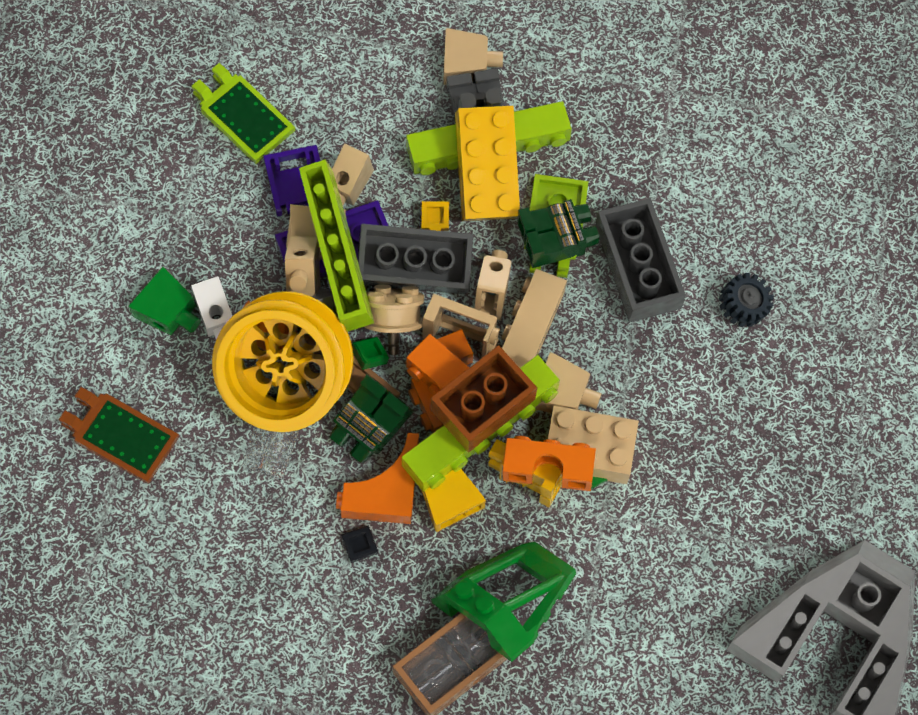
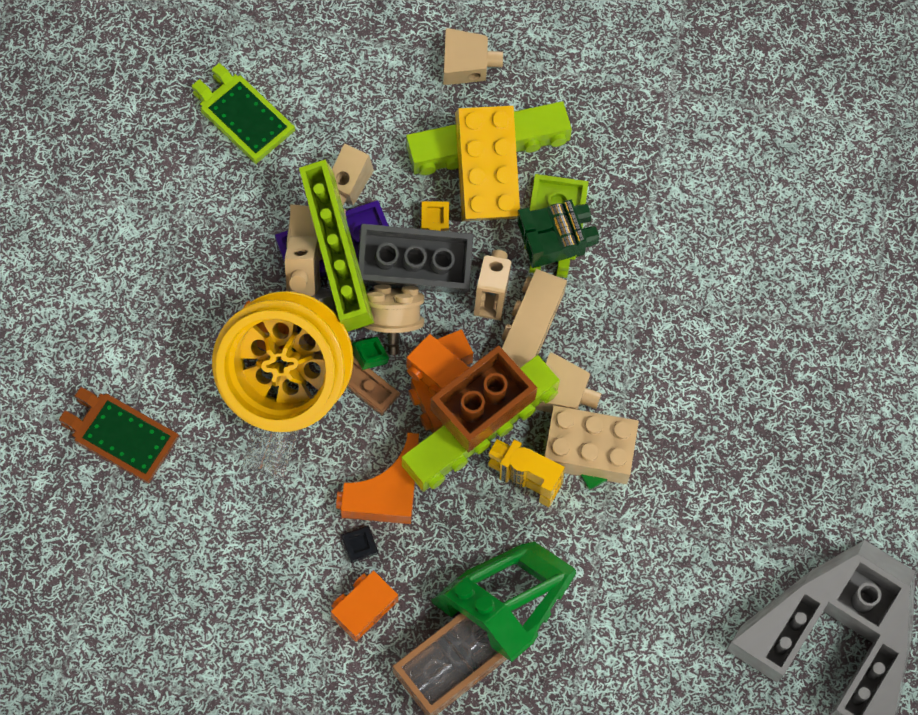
(165, 304): green torso -> none
(210, 302): white torso -> none
(287, 184): dark purple container -> none
(363, 605): none -> orange brick
(370, 418): dark green hips -> none
(435, 318): tan panel -> none
(453, 500): yellow torso -> none
(483, 92): dark grey hips -> none
(525, 456): orange arch -> none
(640, 260): dark grey brick -> none
(746, 300): black wheel -> none

